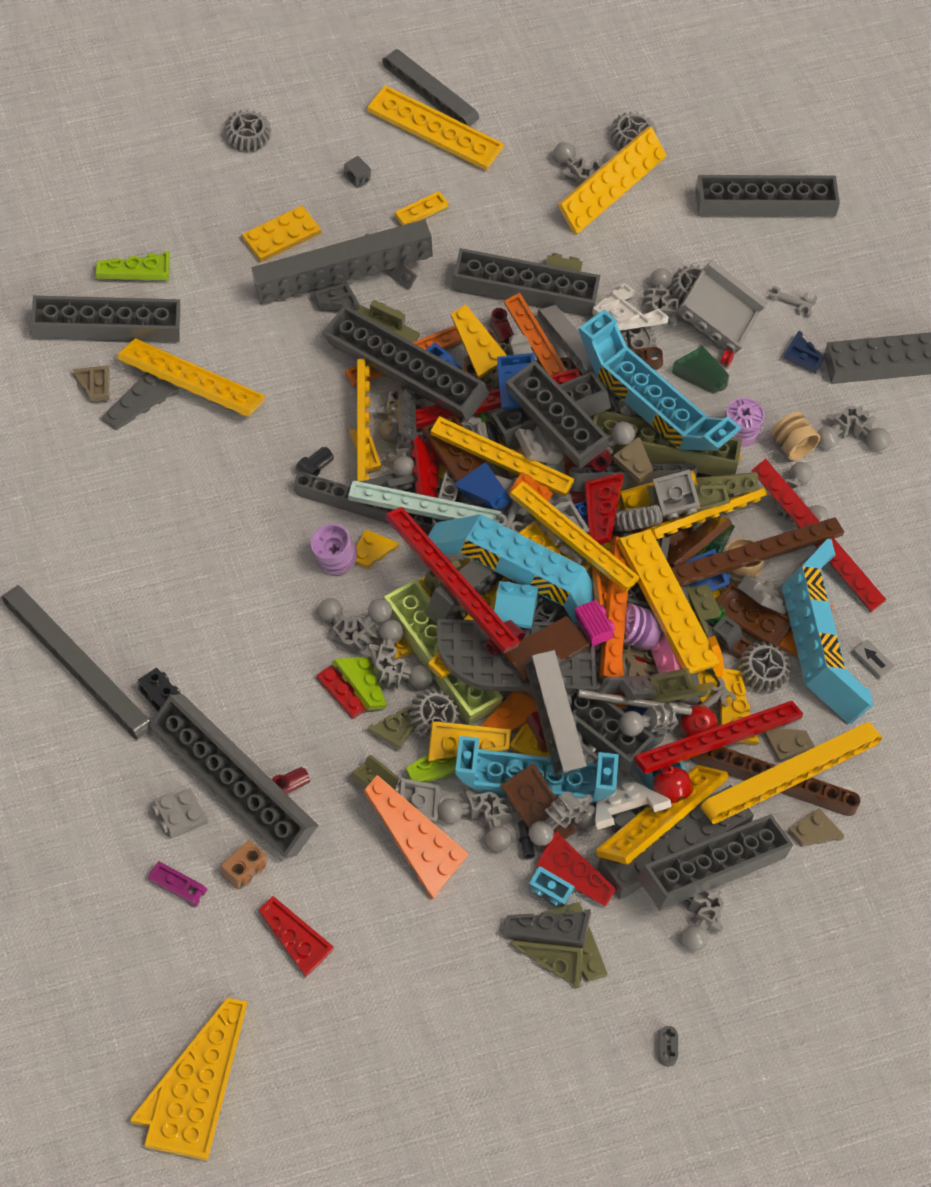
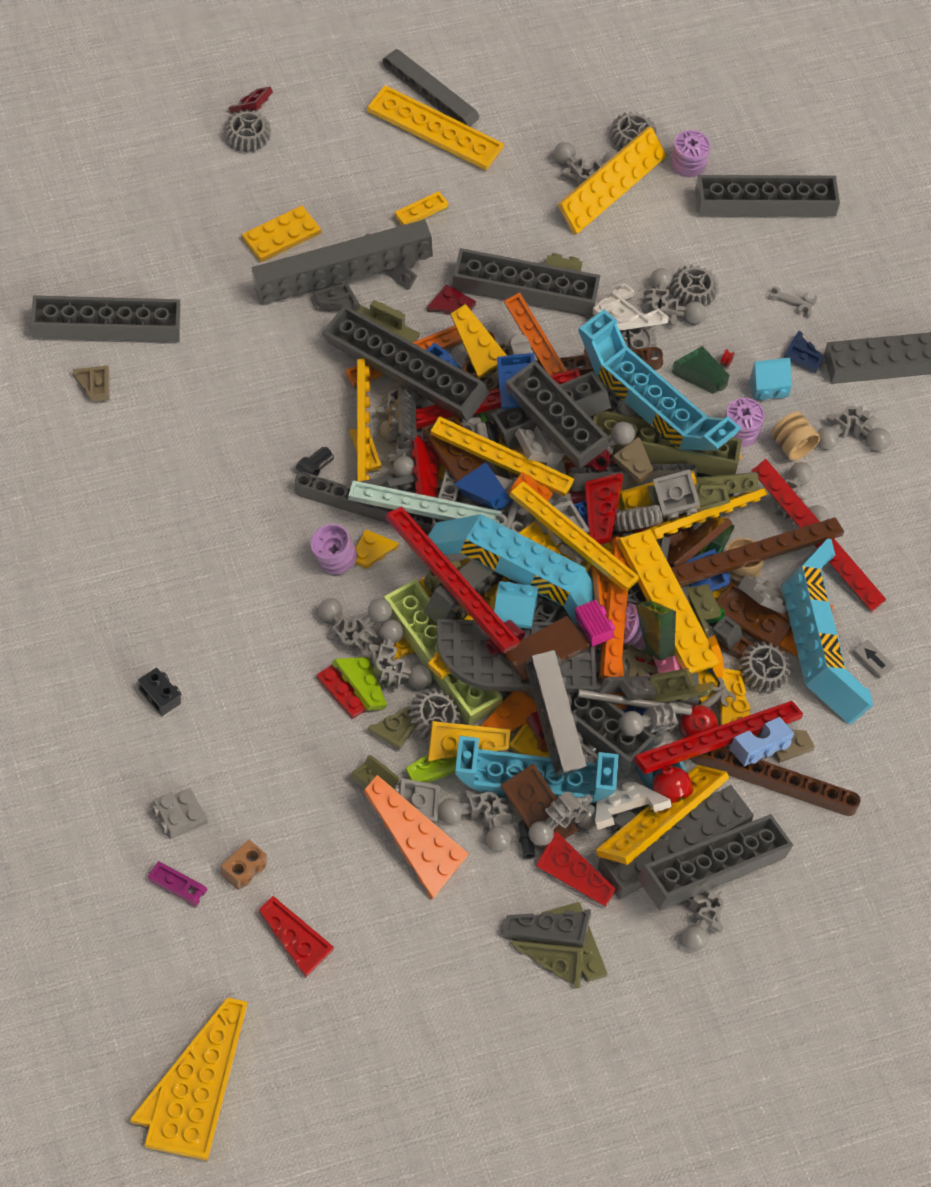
(77, 662): dark grey beam -> none
(138, 399): dark grey wing -> none
(142, 268): lime wing -> none
(191, 377): yellow plate -> none
(233, 775): dark grey brick -> none
(253, 100): none -> dark red wing
(292, 780): dark red piece -> none
(357, 171): dark grey brick -> none
(450, 300): none -> dark red wing
(501, 327): dark red piece -> none
(552, 886): medium azure brick -> none
(565, 336): light grey beam -> none
(658, 628): none -> slope
(663, 1046): dark grey beam -> none
(690, 153): none -> lavender wheel
(721, 307): light grey panel -> none
(771, 379): none -> medium azure slope
(774, 737): none -> light blue arch
(791, 772): yellow beam -> none
(815, 829): dark tan wing -> none

